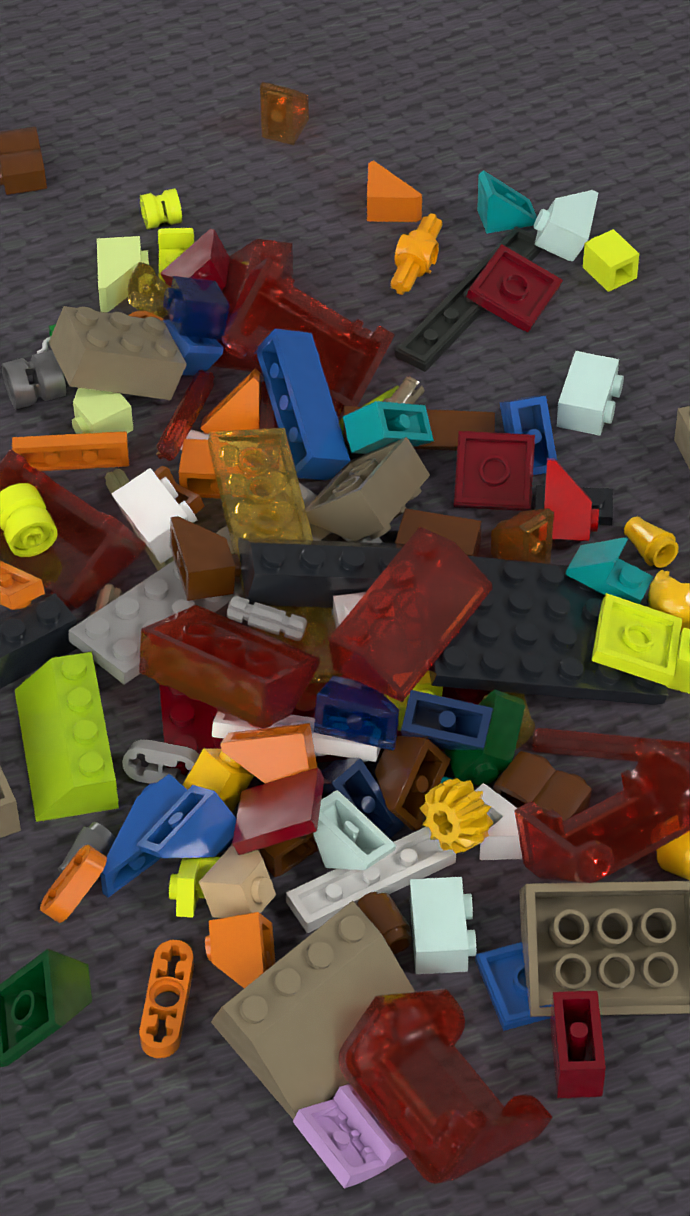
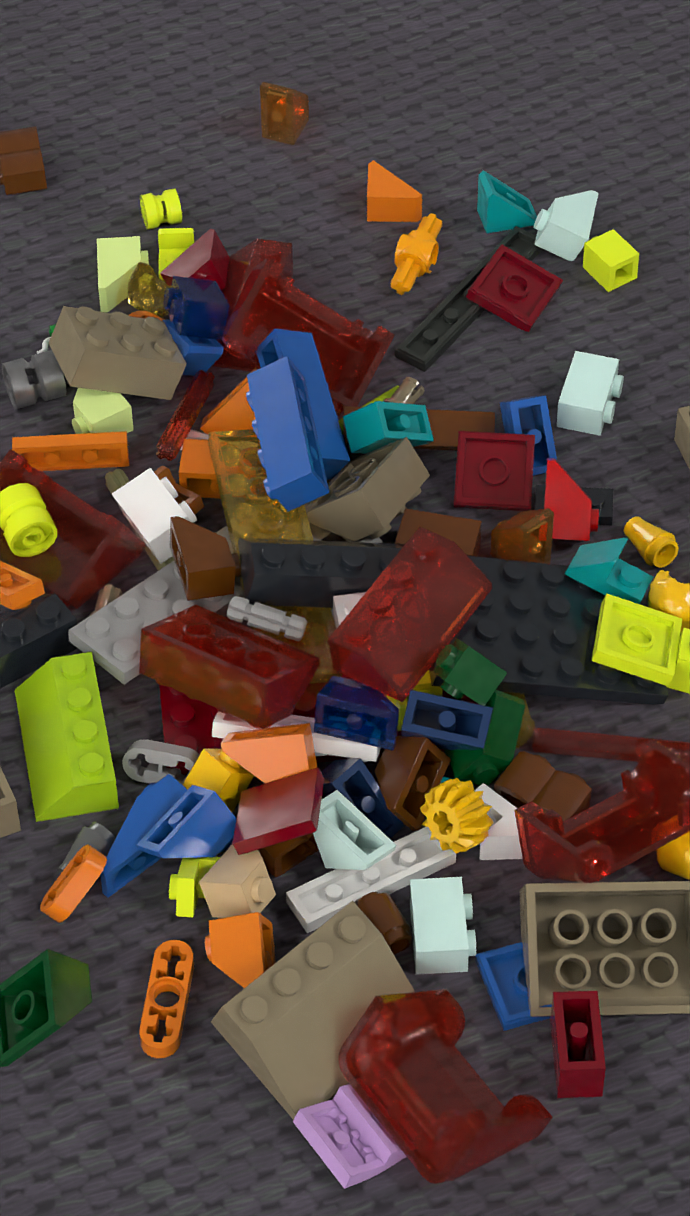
(286, 434): none -> blue brick
(467, 673): none -> dark green brick

